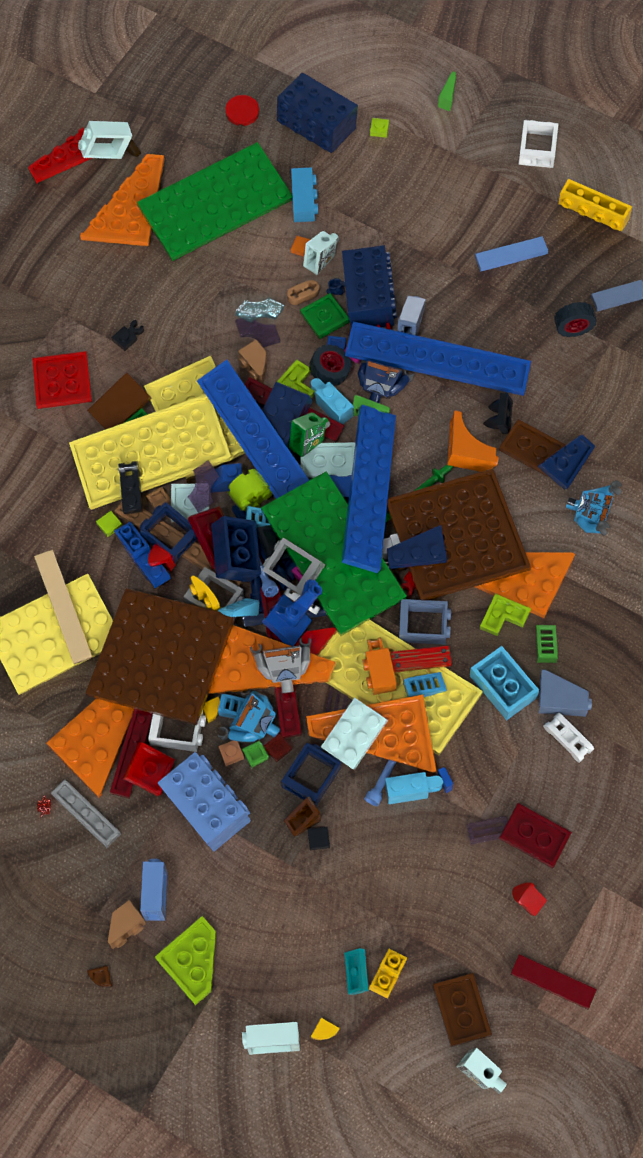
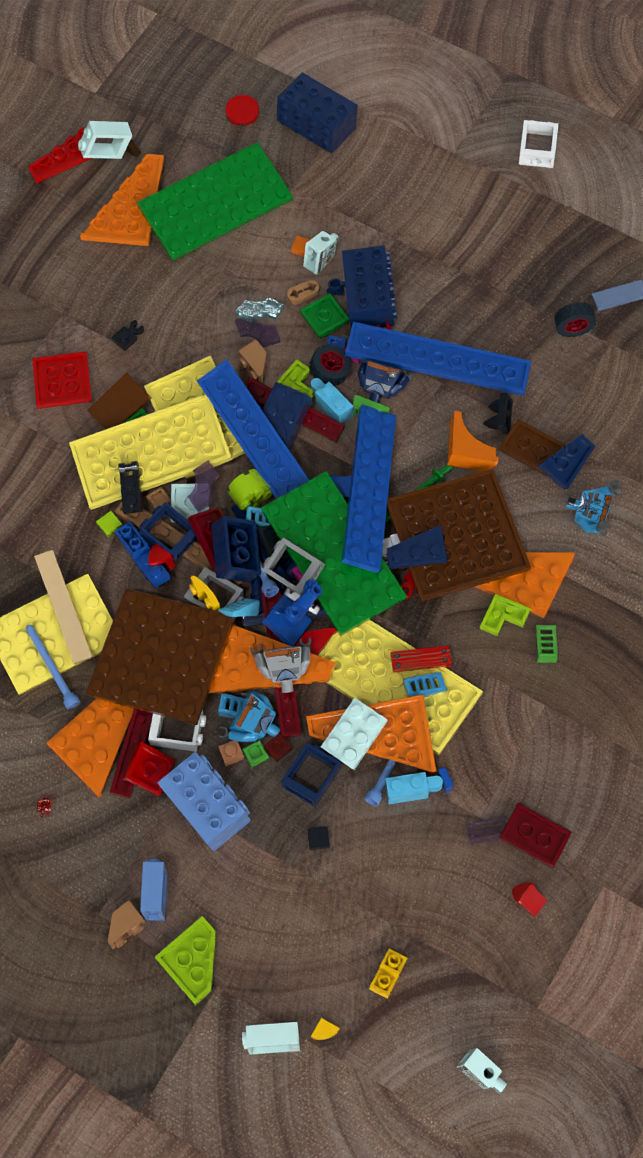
(70, 699): none -> medium blue piece
(85, 813): light grey tile -> none
(100, 976): reddish brown tile -> none
(211, 709): yellow tile -> none
(227, 474): blue slope -> none
(303, 817): reddish brown slope -> none
(304, 194): dark azure brick -> none
(307, 433): green torso -> none
(329, 457): light aqua plate -> none
(356, 971): teal plate -> none
(379, 127): lime plate -> none
(379, 668): orange brick -> none
(411, 315): slope -> none
(424, 606): sand blue window -> none
(446, 96): bright green slope -> none
(462, 1010): reddish brown plate -> none
(504, 683): medium azure brick -> none
(511, 253): medium blue tile -> none
(553, 982): dark red tile -> none
(562, 696): sand blue slope -> none
(569, 737): white plate -> none
(595, 205): yellow brick -> none

